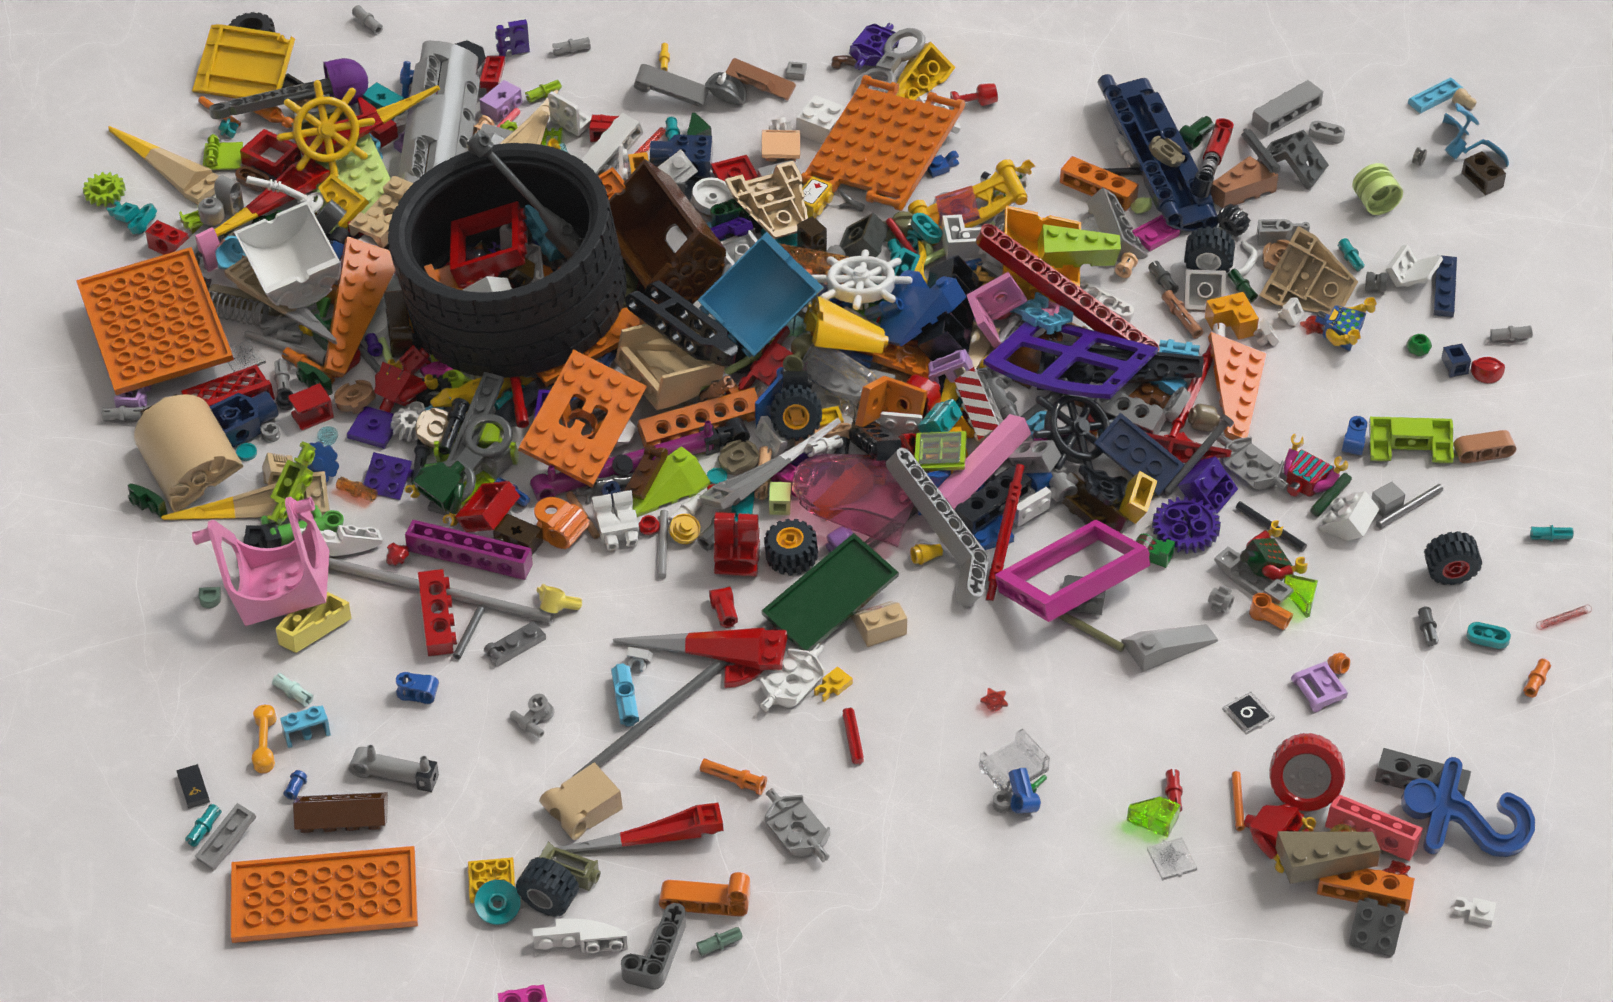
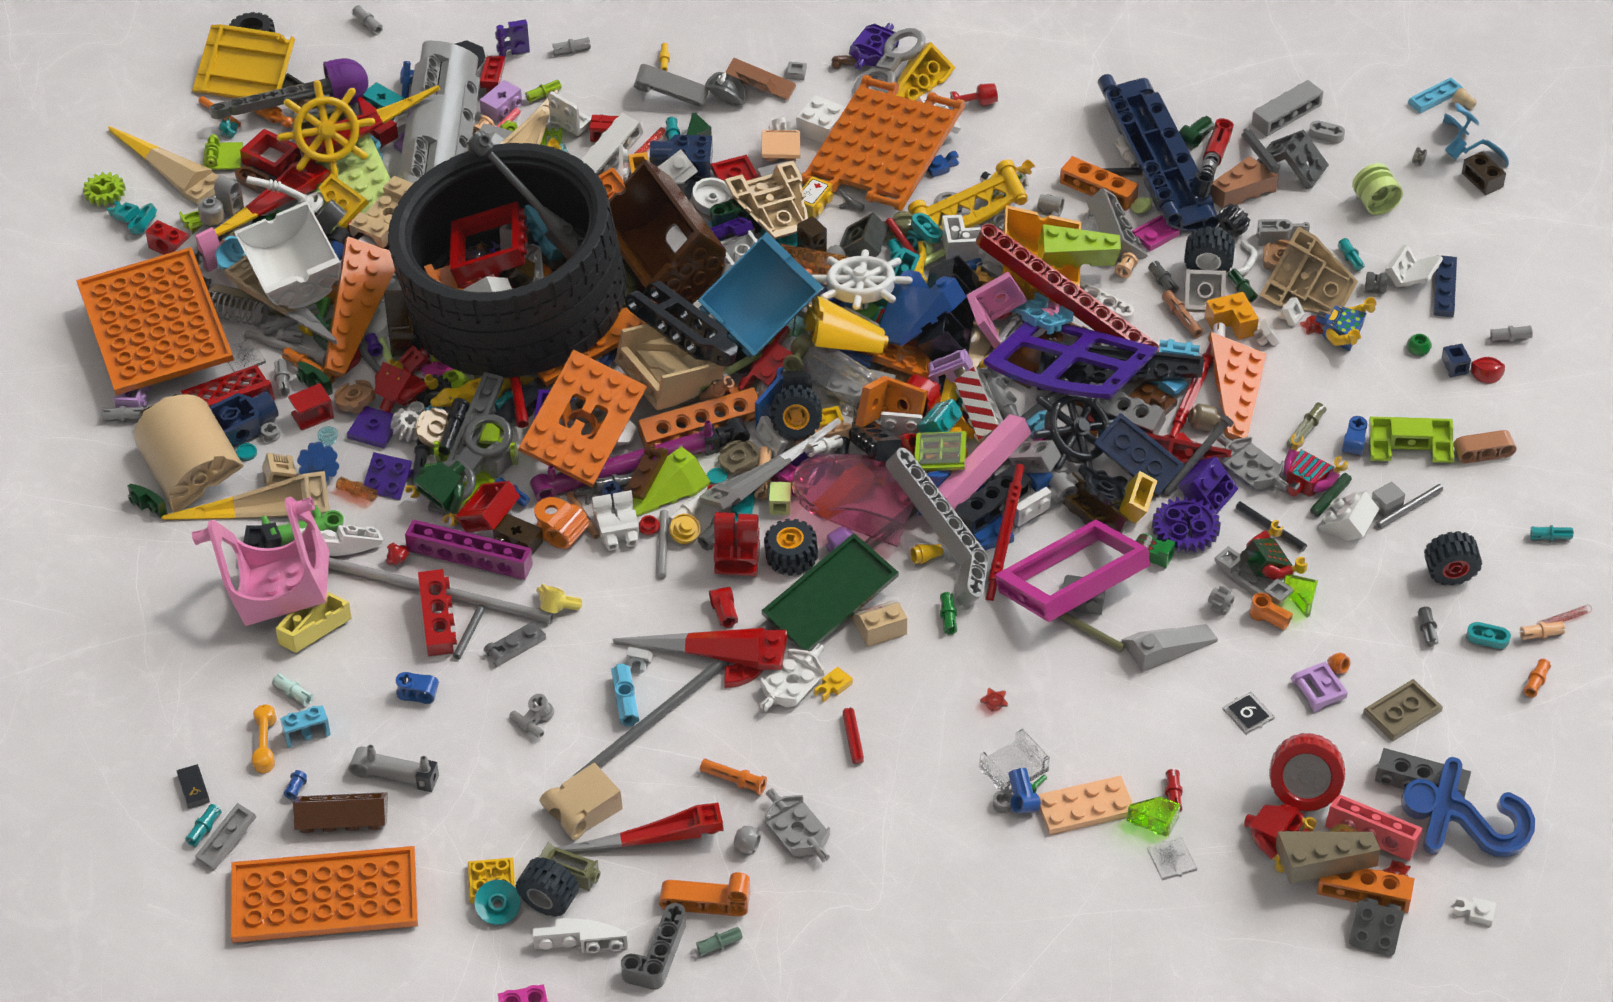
(210, 596): sand green tile -> none
(282, 399): black plate -> none
(292, 482): lime bracket -> none
(622, 464): black plate -> none
(747, 839): none -> light grey piece
(883, 309): blue axle -> none
(948, 613): none -> green pin
(959, 203): clear pink plate -> none
(1051, 204): none -> light grey piece
(1084, 805): none -> light nougat plate
(1166, 151): dark tan tile -> none
(1176, 403): light grey beam -> none
(1238, 801): orange piece -> none
(1310, 420): none -> olive axle
(1402, 710): none -> dark tan tile
(1542, 630): none -> light nougat pin

